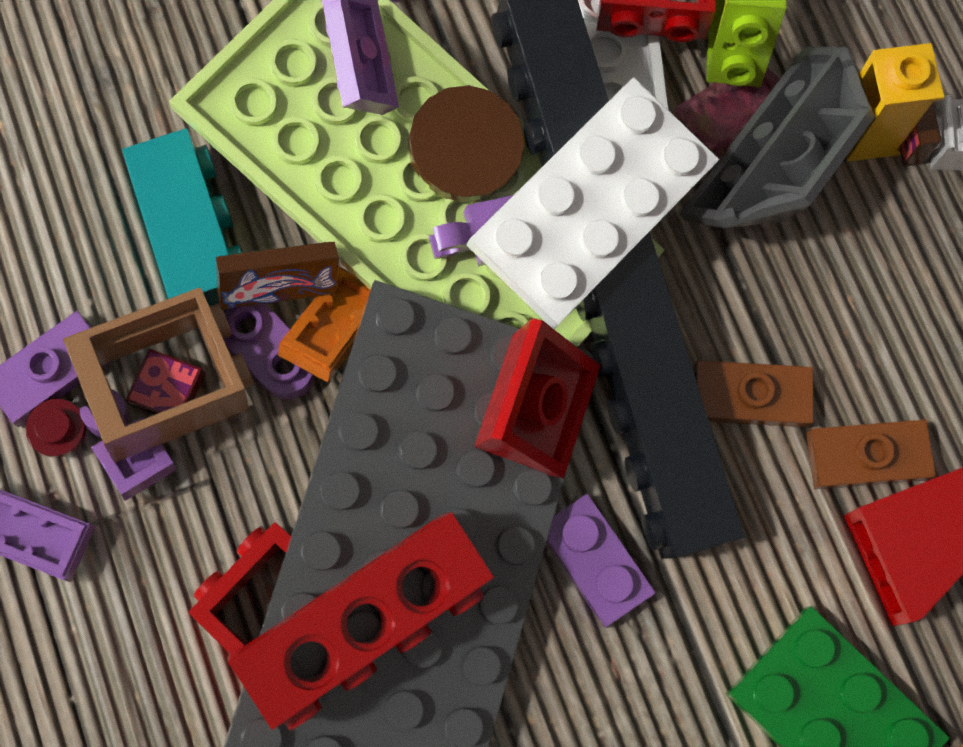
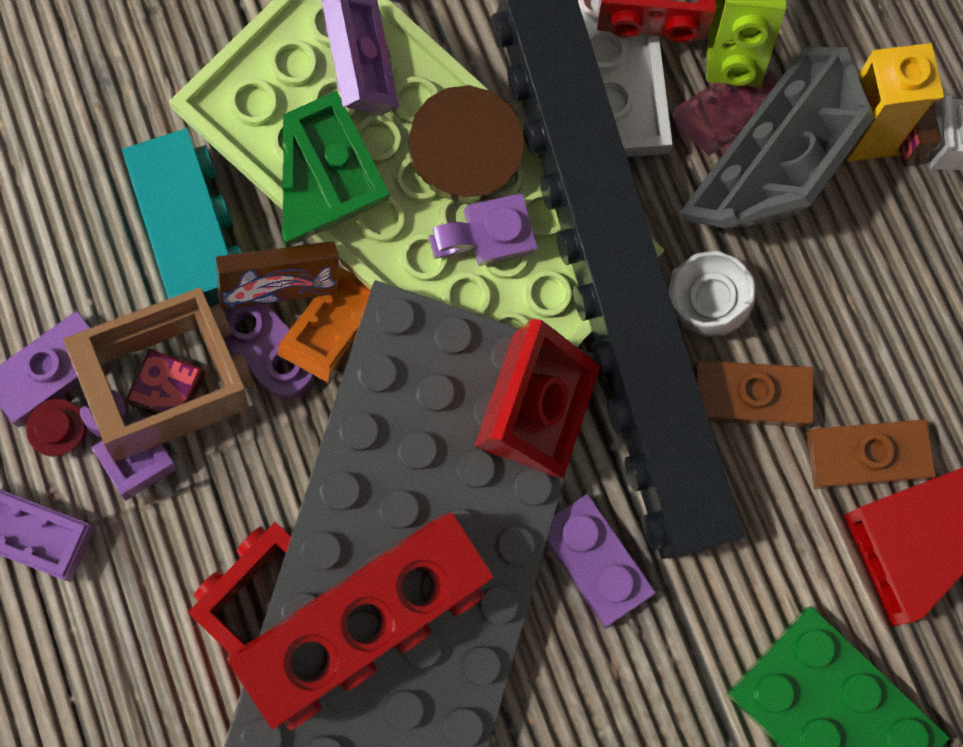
(325, 170): none -> green wing
(592, 202): white plate -> none
(712, 293): none -> white hair

